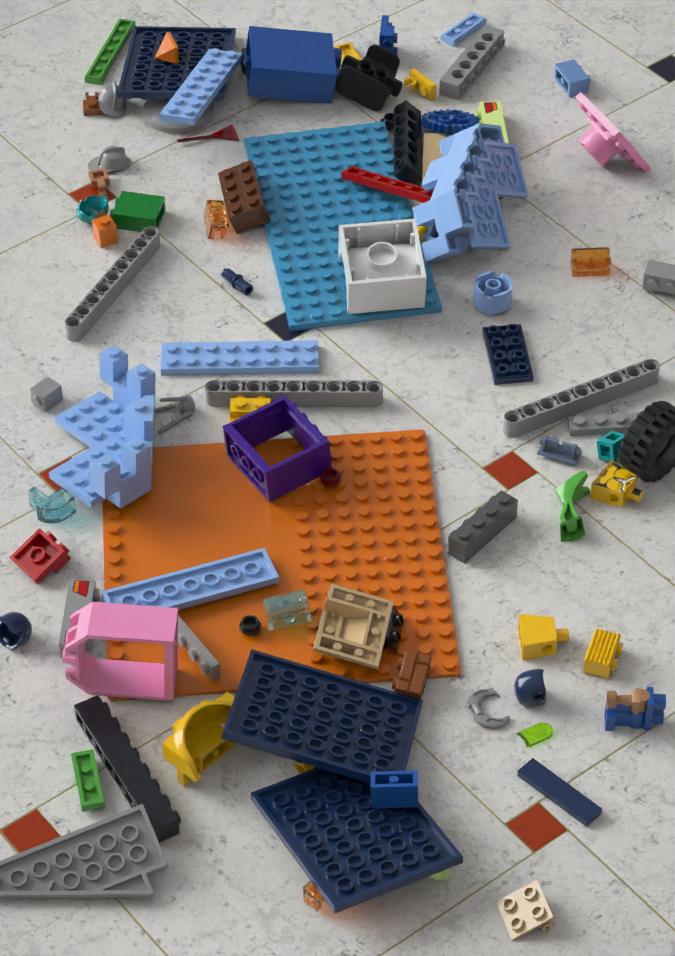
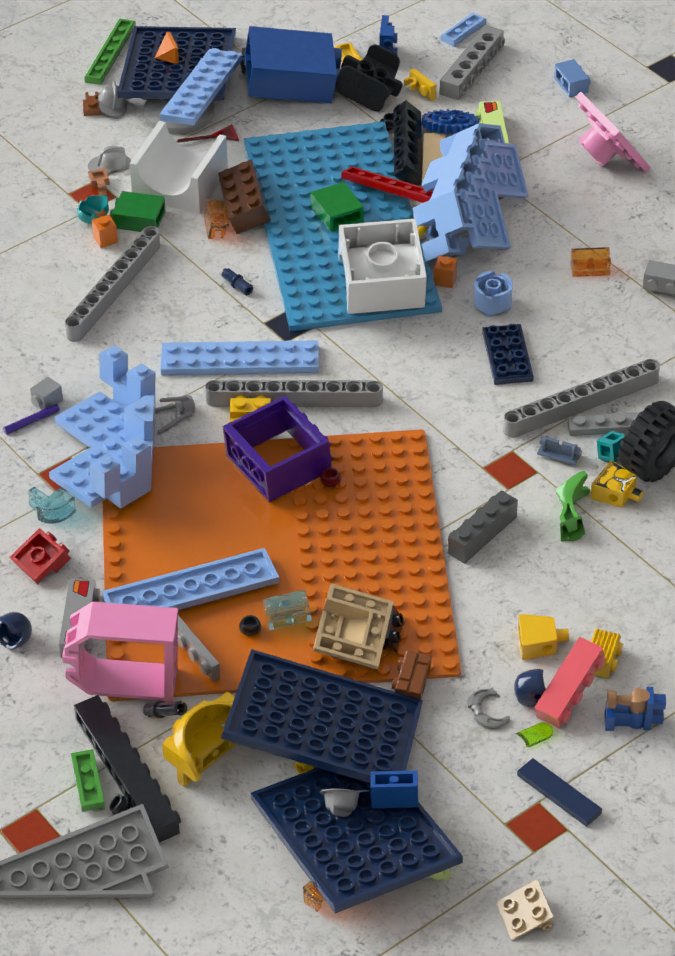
(31, 419): none -> dark purple bar
(119, 804): none -> black plate
(160, 709): none -> black pin
(175, 172): none -> white piece
(337, 206): none -> green brick
(341, 801): none -> light grey piece
(445, 272): none -> orange brick
(570, 682): none -> coral brick

